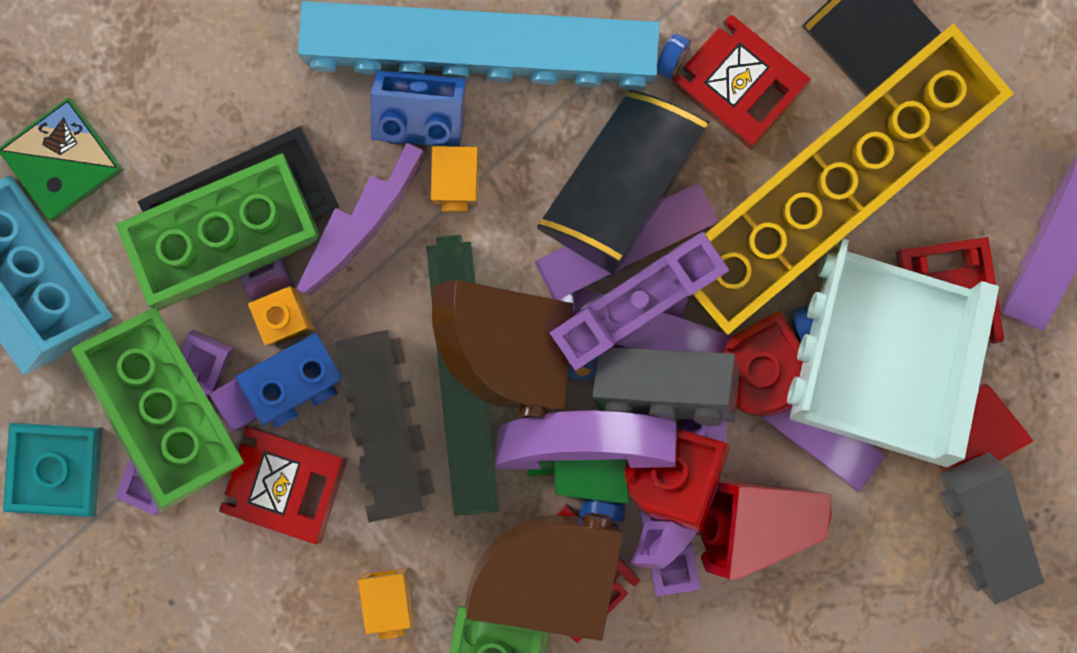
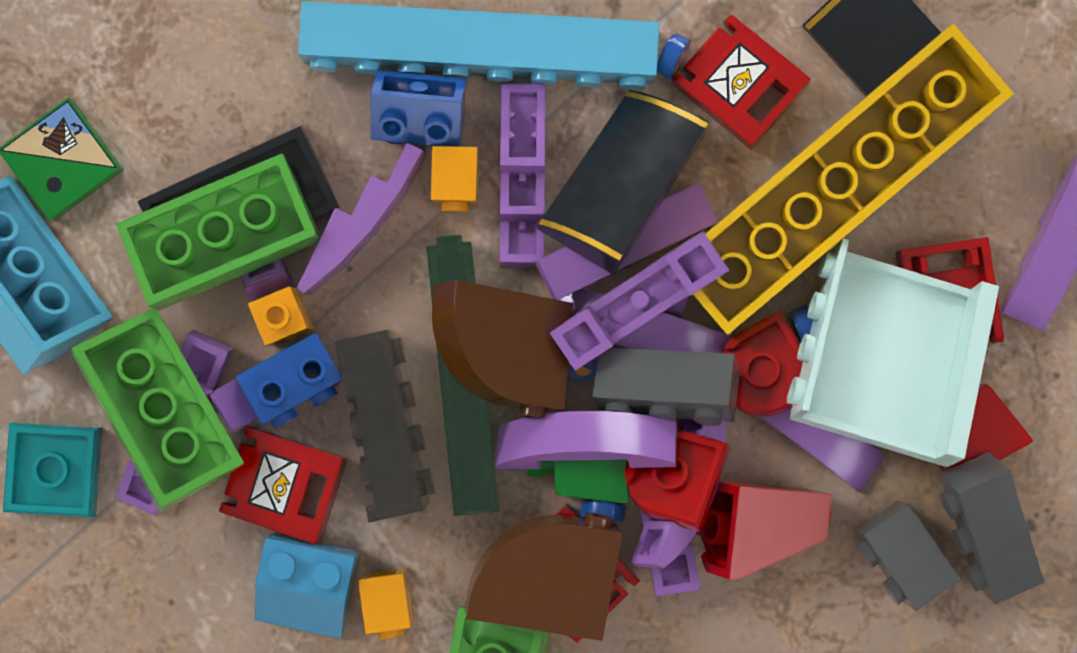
(305, 584): none -> dark azure slope
(522, 174): none -> medium lavender slope
(906, 555): none -> dark grey brick

